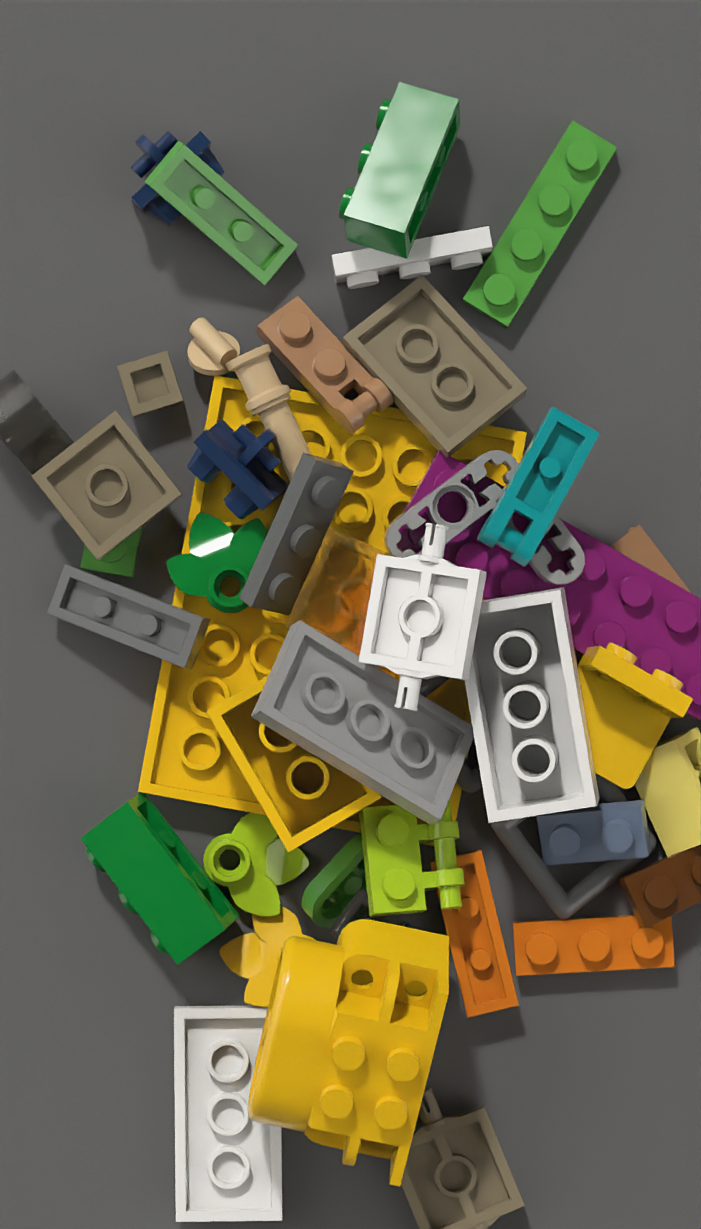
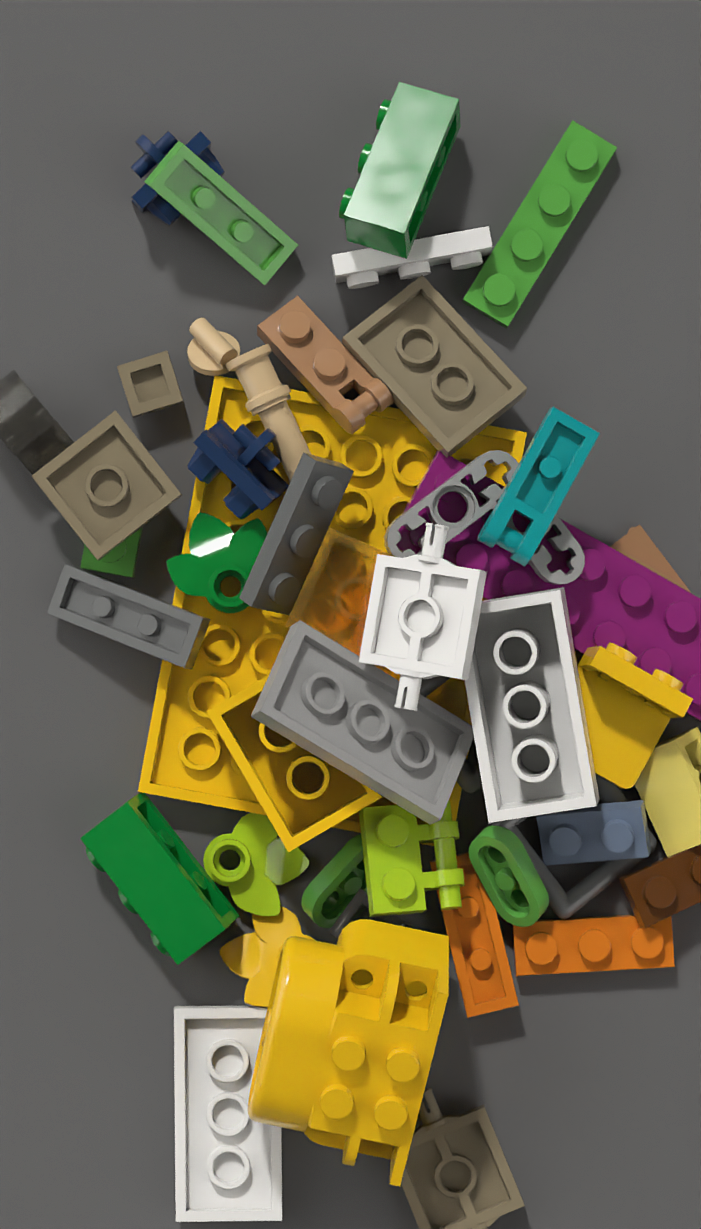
(508, 876): none -> bright green plate

